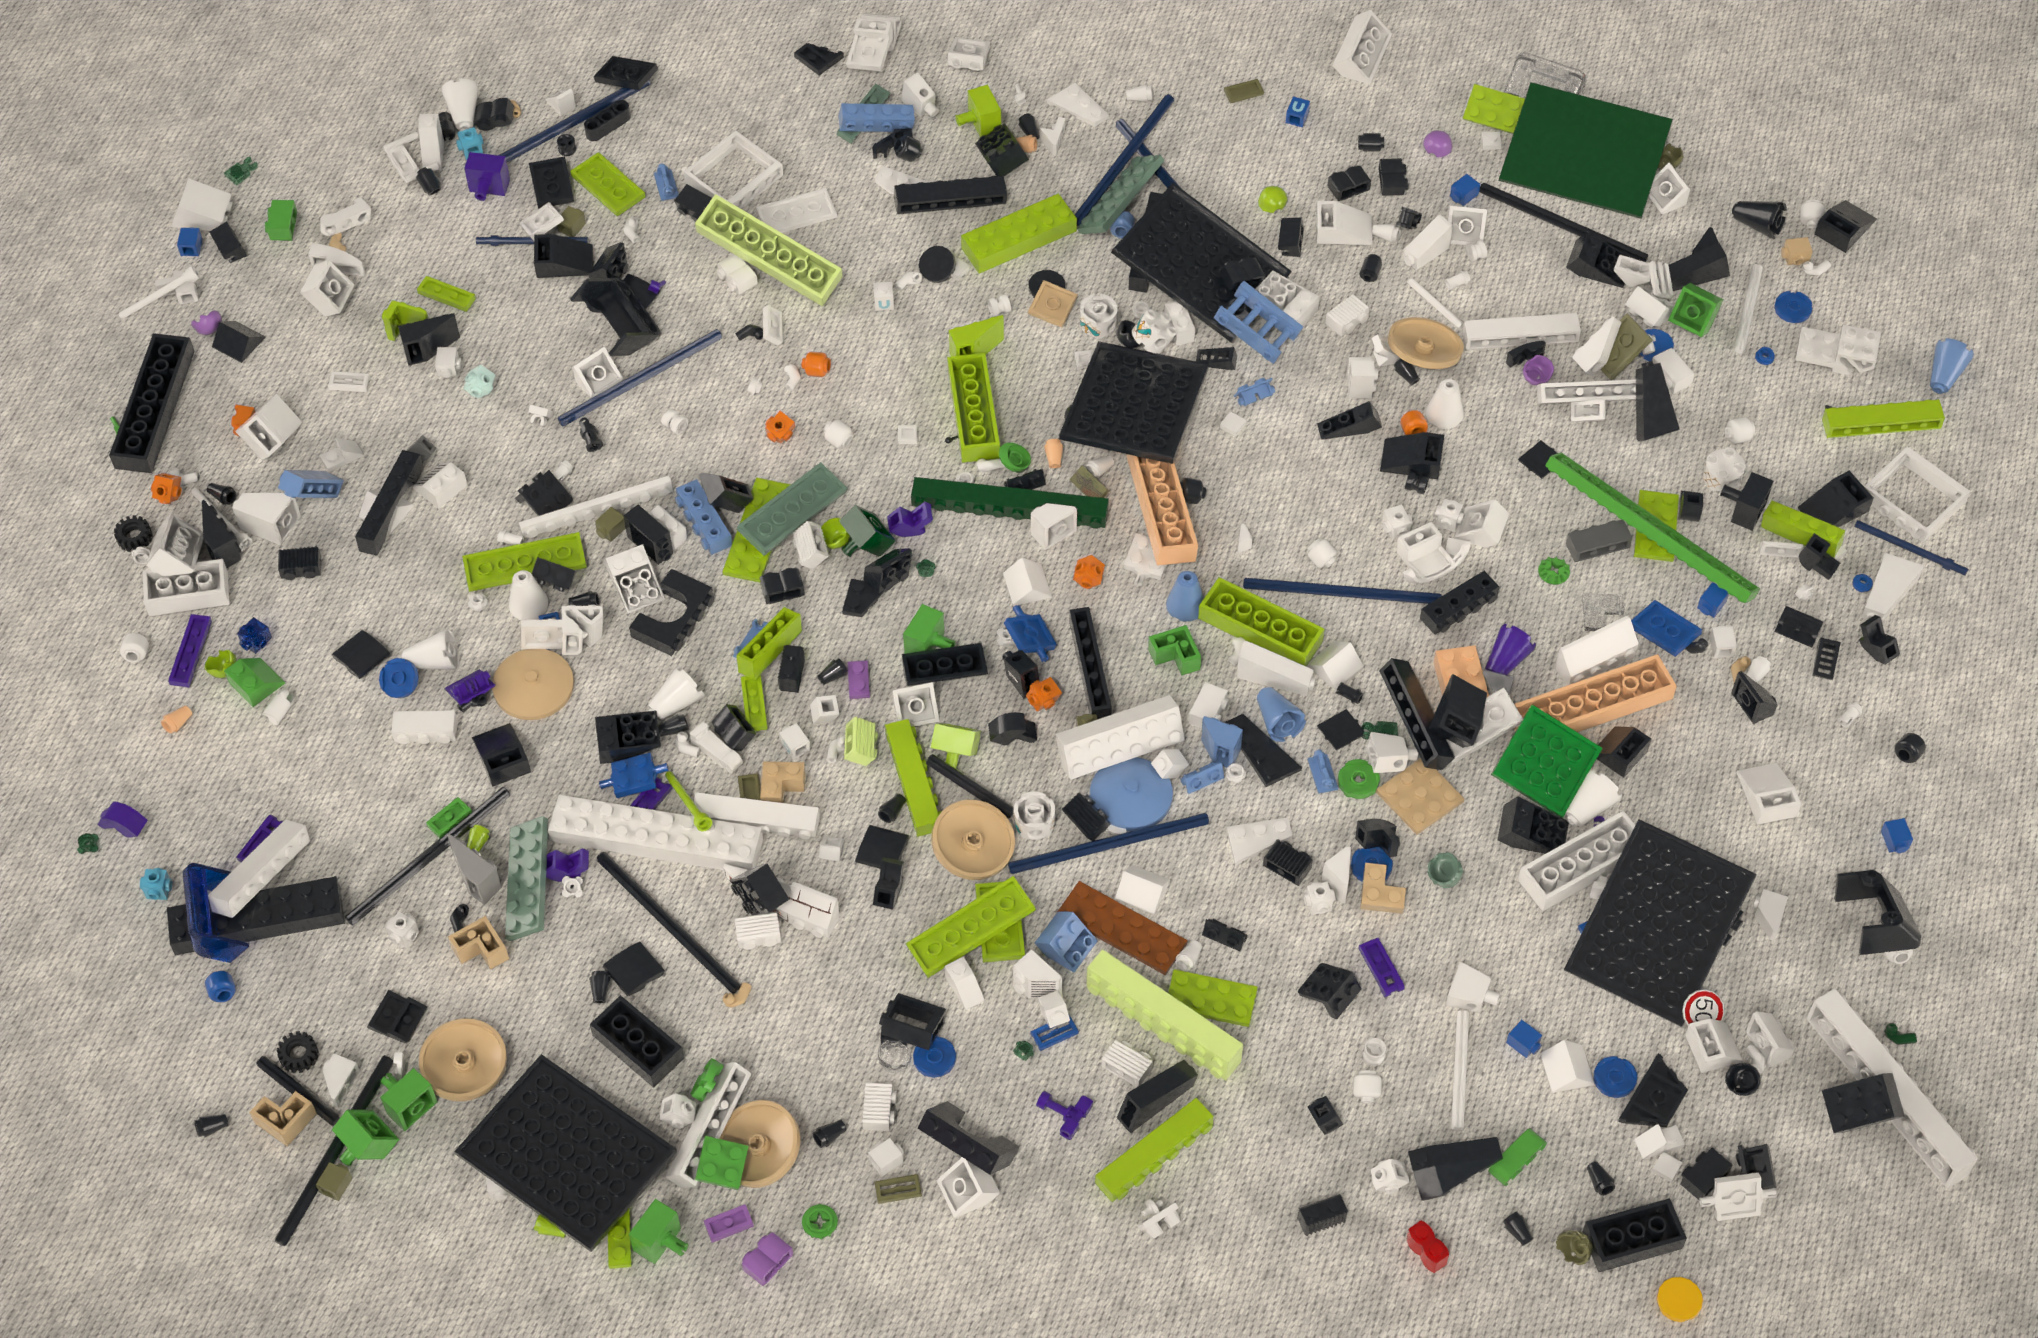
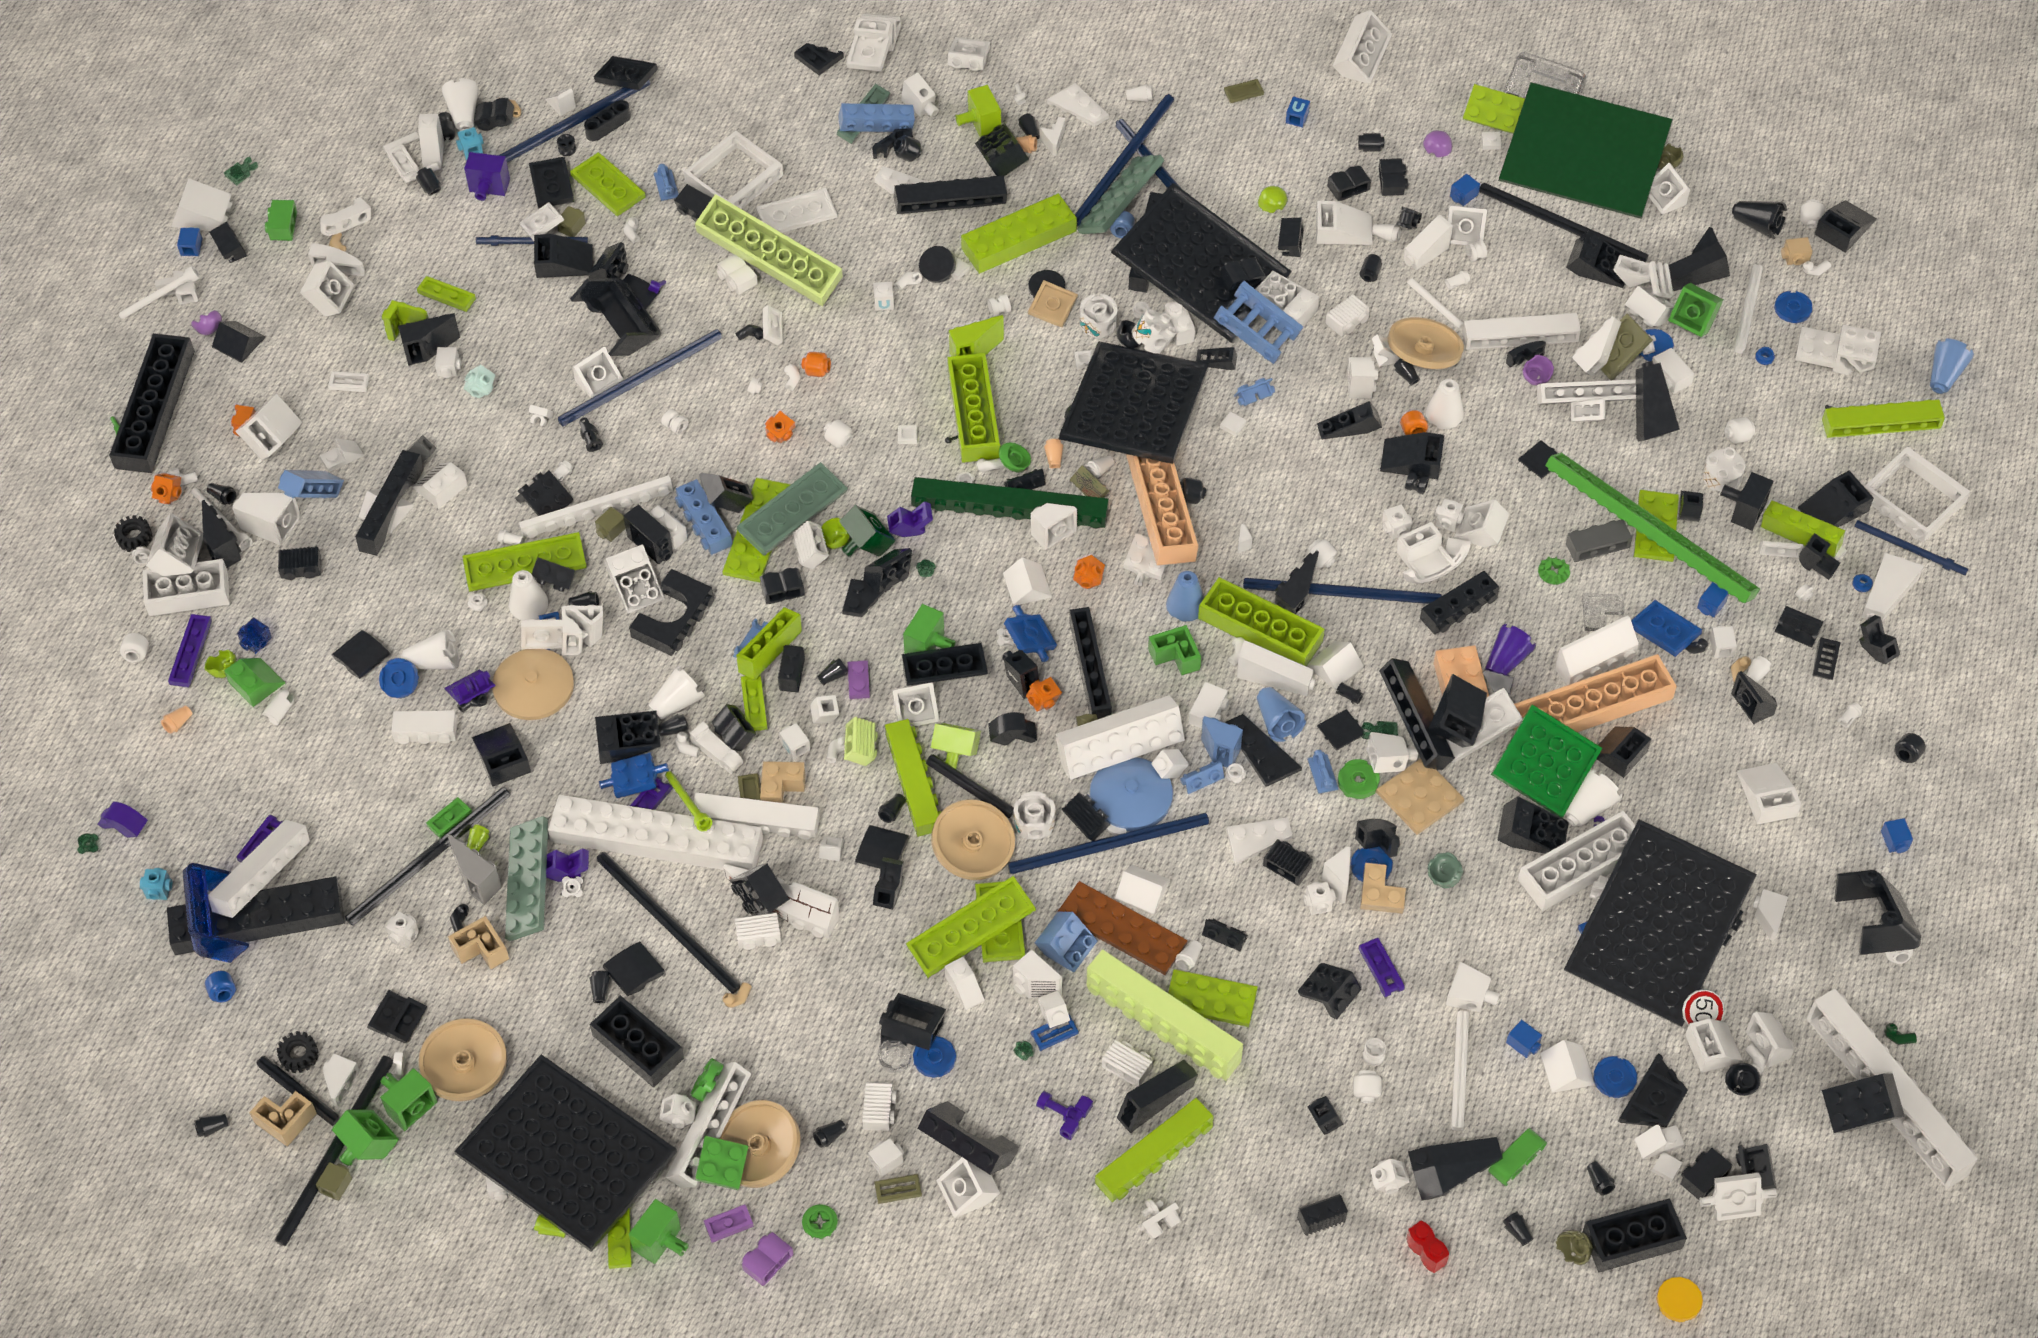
(1295, 591): none -> black slope

